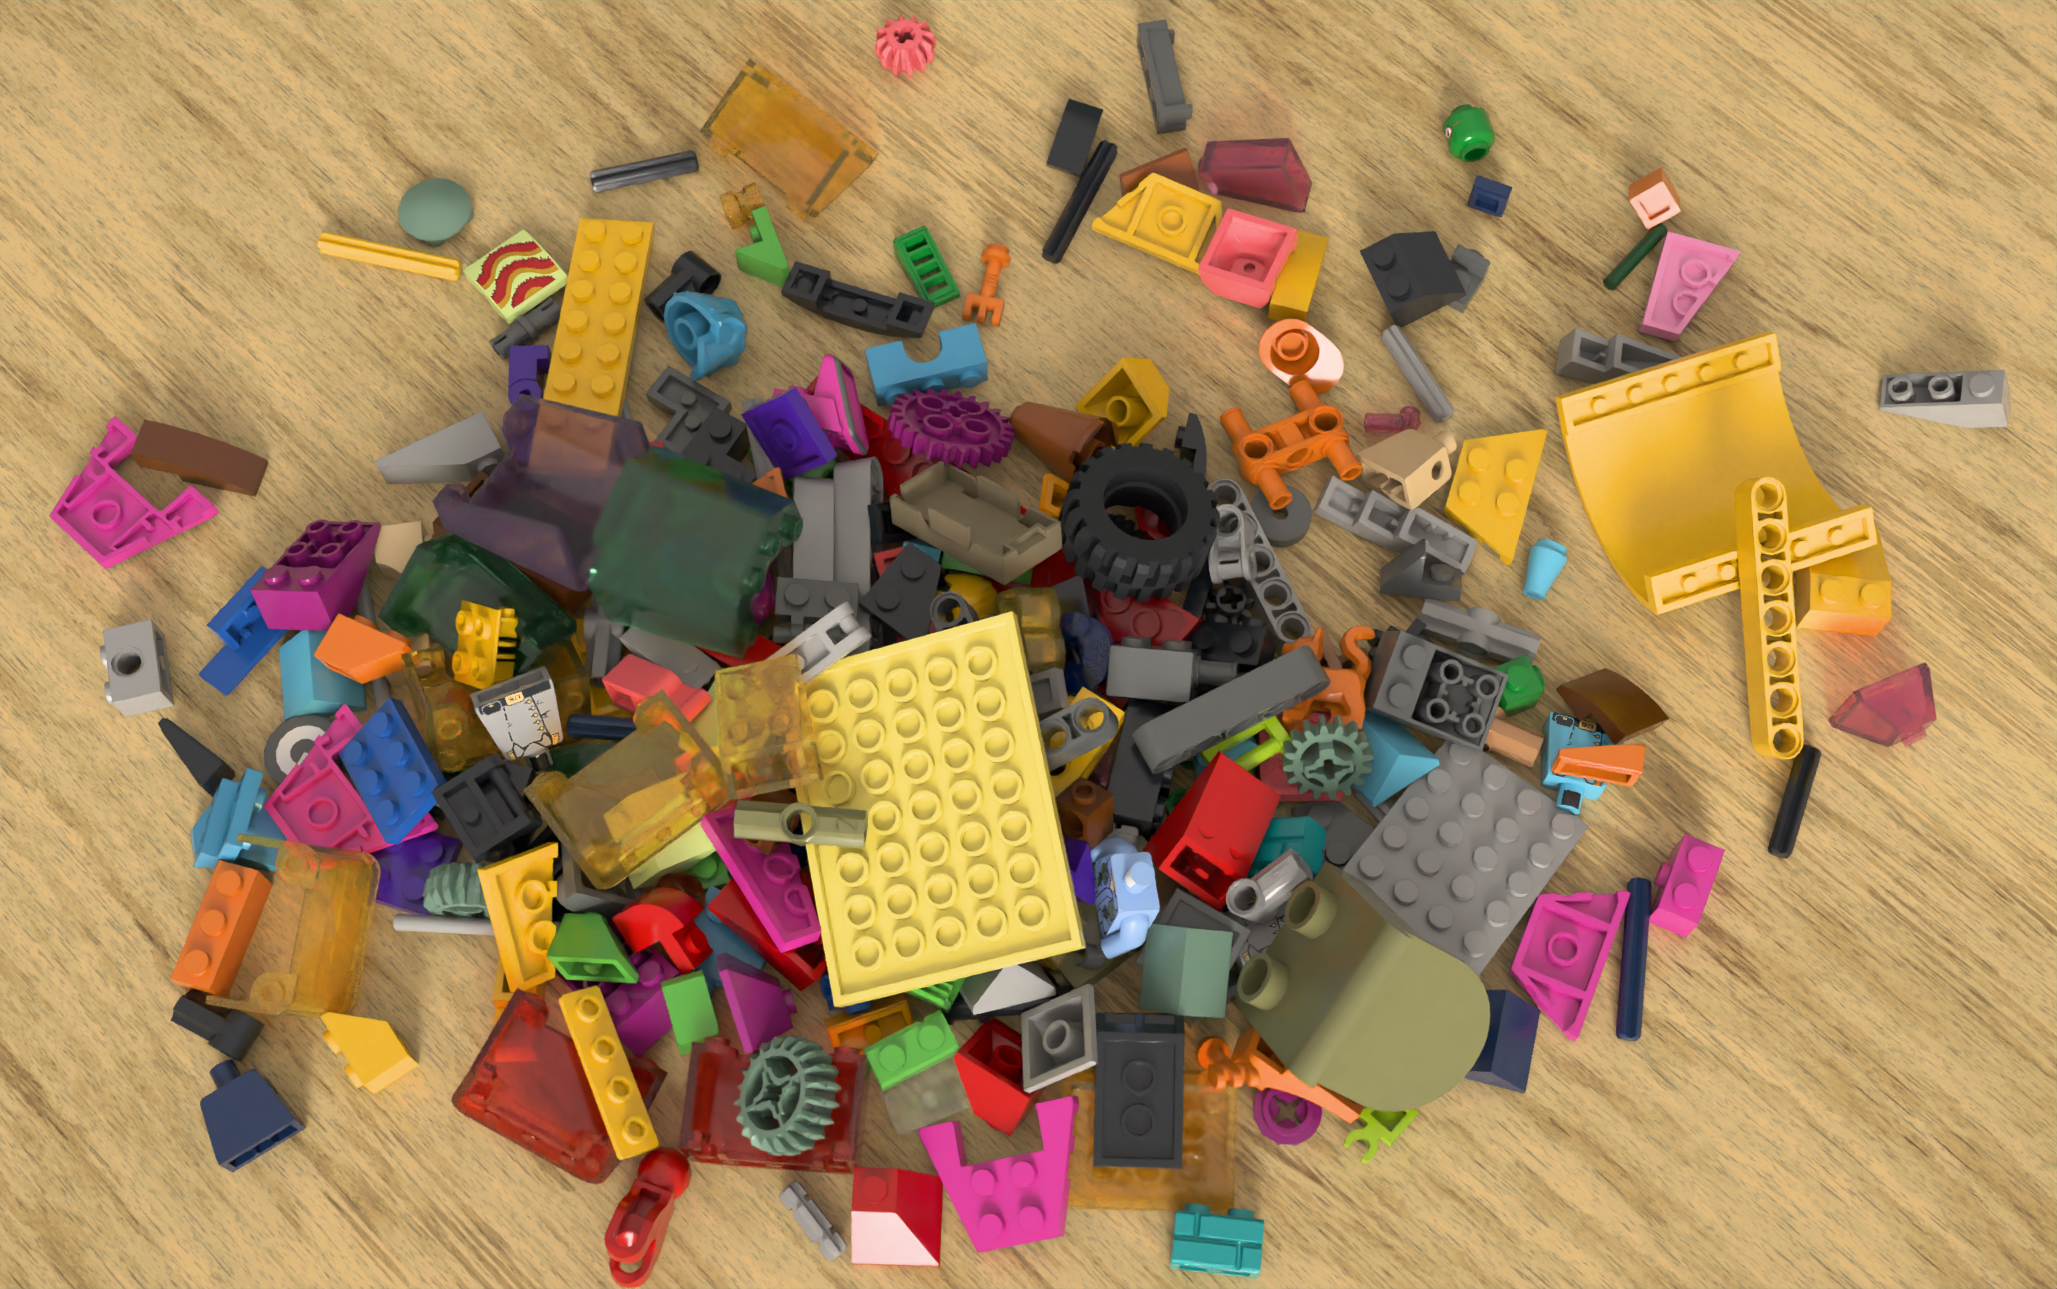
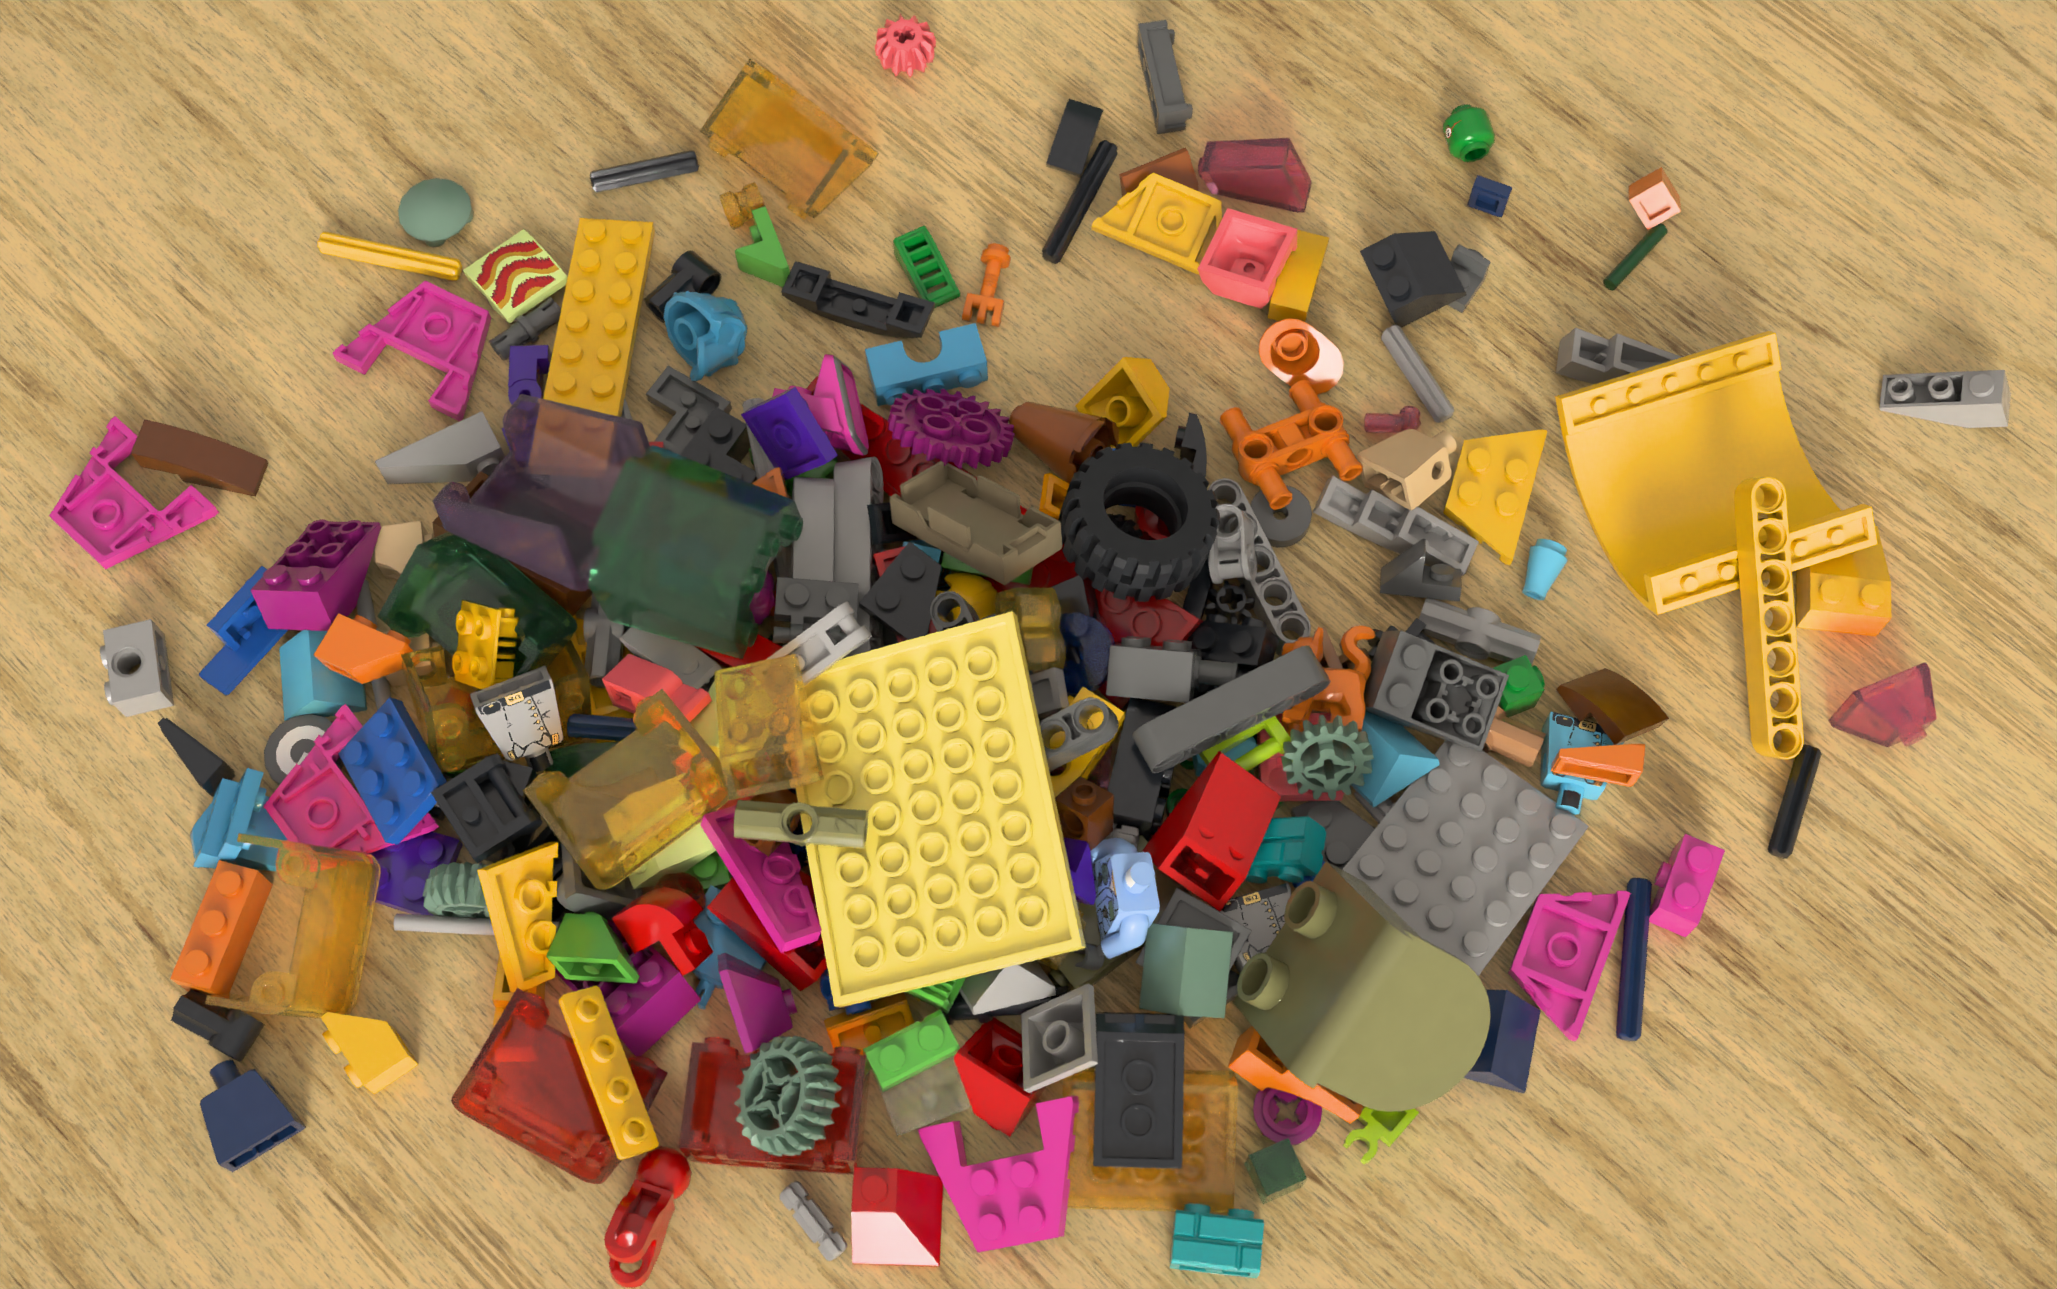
(434, 330): none -> dark pink wing
(690, 1009): bright green slope -> none
(1214, 1056): orange hinge -> none
(1272, 888): light grey piece -> none
(1275, 1171): none -> clear green brick
(1682, 283): bright pink wing -> none

